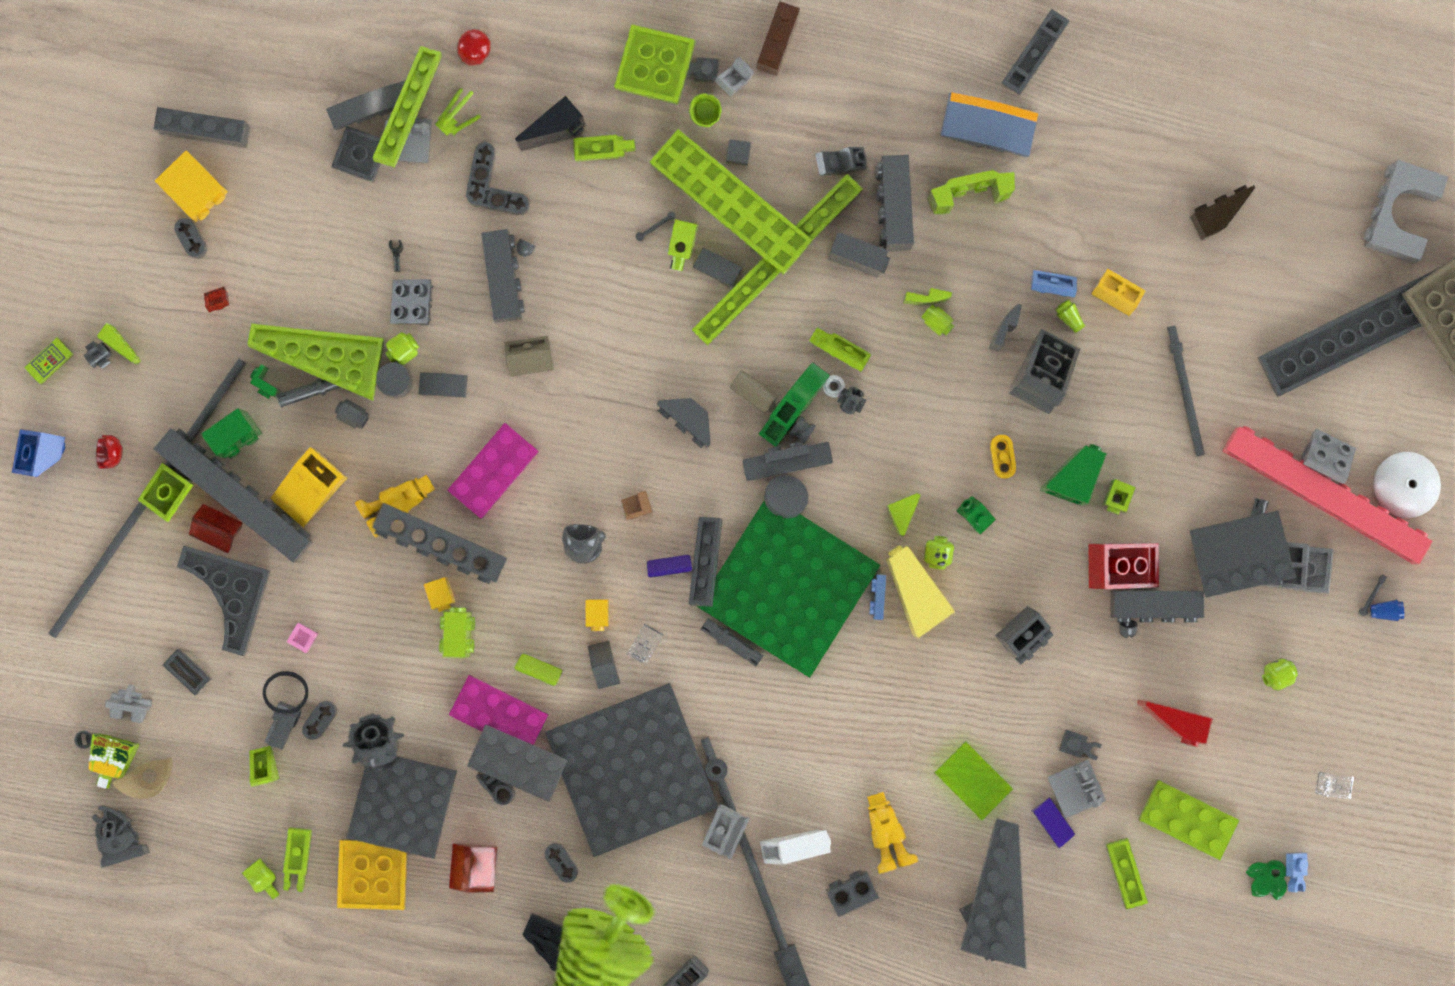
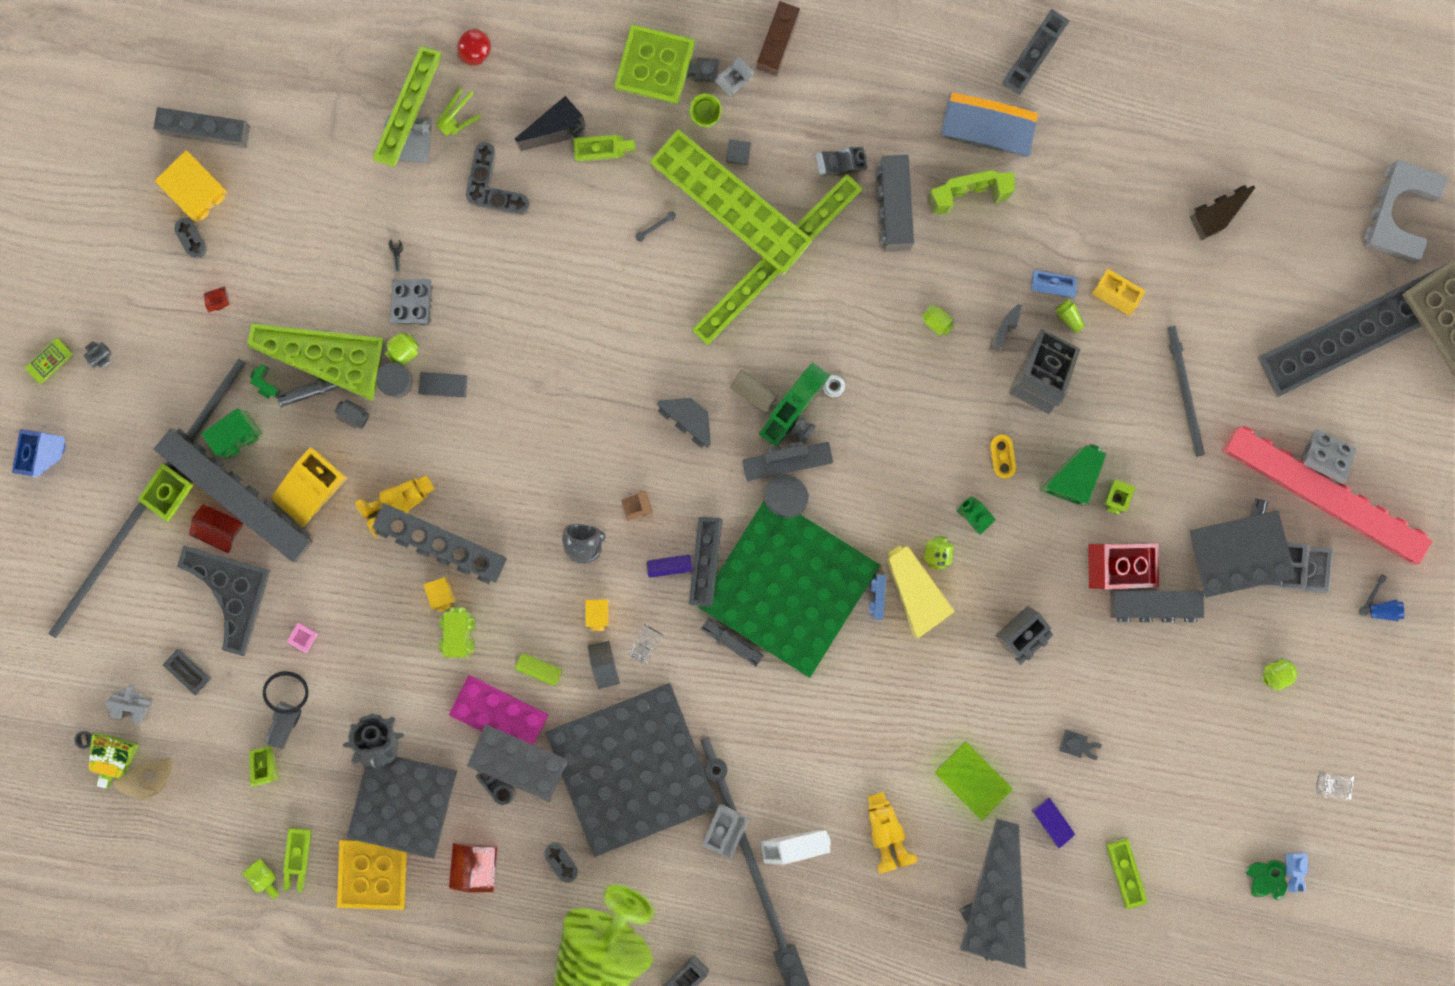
(108, 452): red hair -> none
(113, 338): lime slope -> none
(118, 839): dark grey piece -> none
(323, 723): dark grey beam -> none
(356, 154): dark grey plate -> none
(365, 106): dark grey slope -> none
(493, 470): dark pink plate -> none
(501, 275): dark grey brick -> none
(525, 248): dark grey hinge -> none
(528, 356): dark tan panel -> none
(544, 937): black wing -> none
(685, 233): lime torso -> none
(717, 267): dark grey tile -> none
(841, 349): lime hinge -> none
(851, 400): dark grey gear -> none
(854, 898): dark grey brick -> none
(859, 255): dark grey brick -> none
(902, 512): lime slope -> none
(934, 296): lime slope -> none
(1076, 789): light grey hinge -> none
(1128, 629): dark grey hinge -> none
(1182, 724): red slope -> none
(1188, 819): lime plate -> none
(1393, 488): white dish -> none

